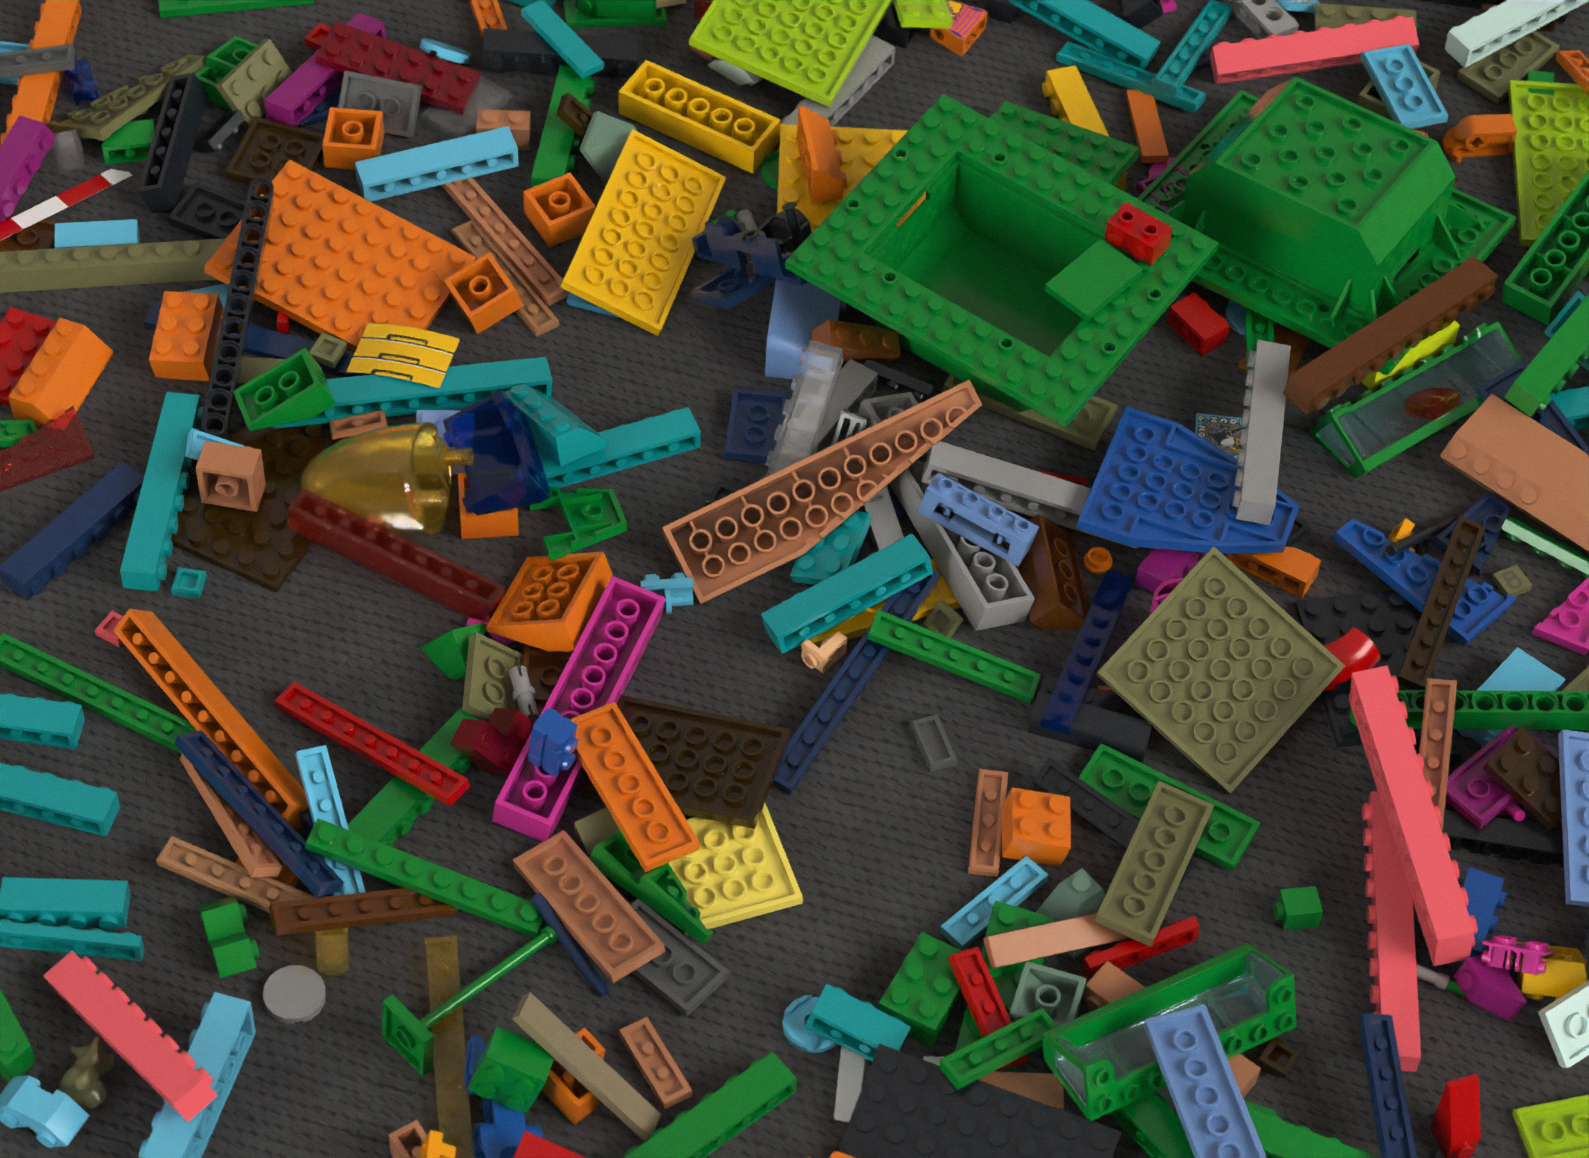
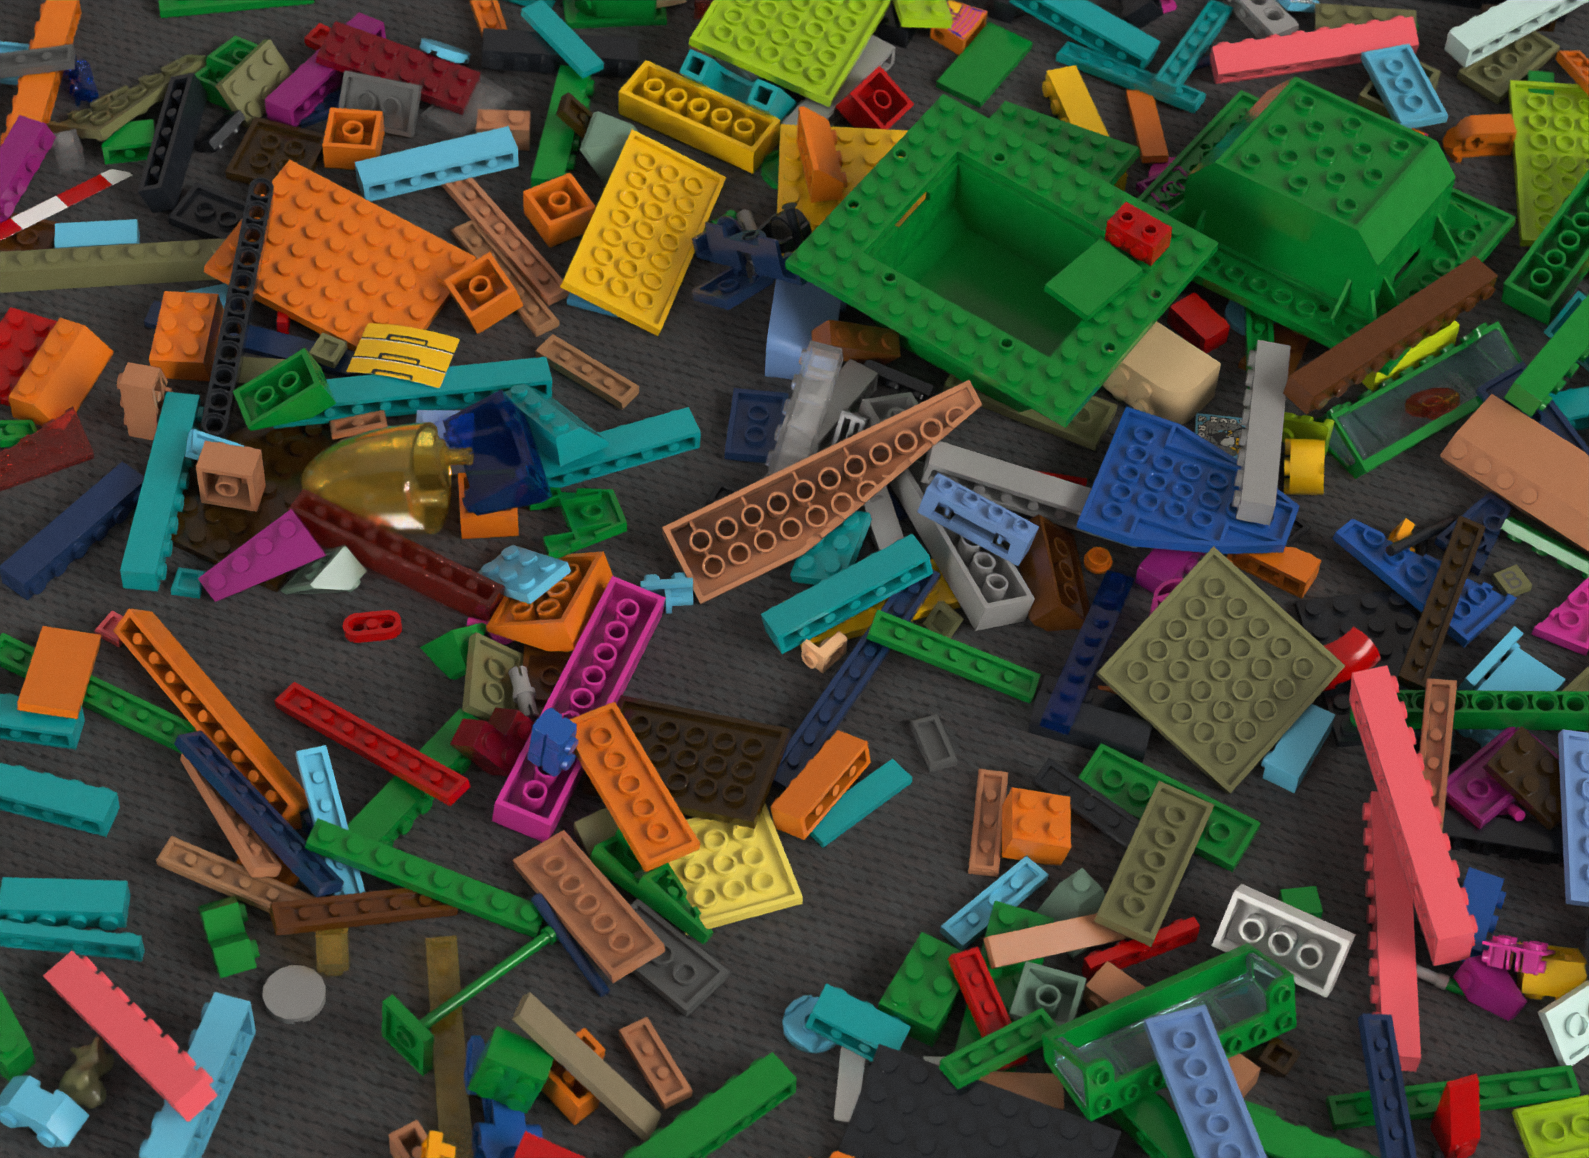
(59, 672): none -> orange tile
(142, 398): none -> nougat wedge
(270, 553): none -> magenta wing
(330, 574): none -> sand green slope
(373, 626): none -> red plate
(525, 573): none -> medium azure plate
(588, 372): none -> medium nougat plate
(757, 95): none -> teal arch
(820, 784): none -> orange brick
(861, 801): none -> teal tile
(875, 102): none -> red brick
(984, 64): none -> green tile
(1165, 376): none -> tan brick
(1286, 935): none -> white brick
(1298, 748): none -> medium azure brick
(1304, 466): none -> yellow brick
(1305, 428): none -> lime wing
(1492, 660): none -> medium azure plate
(1495, 1092): none -> green plate

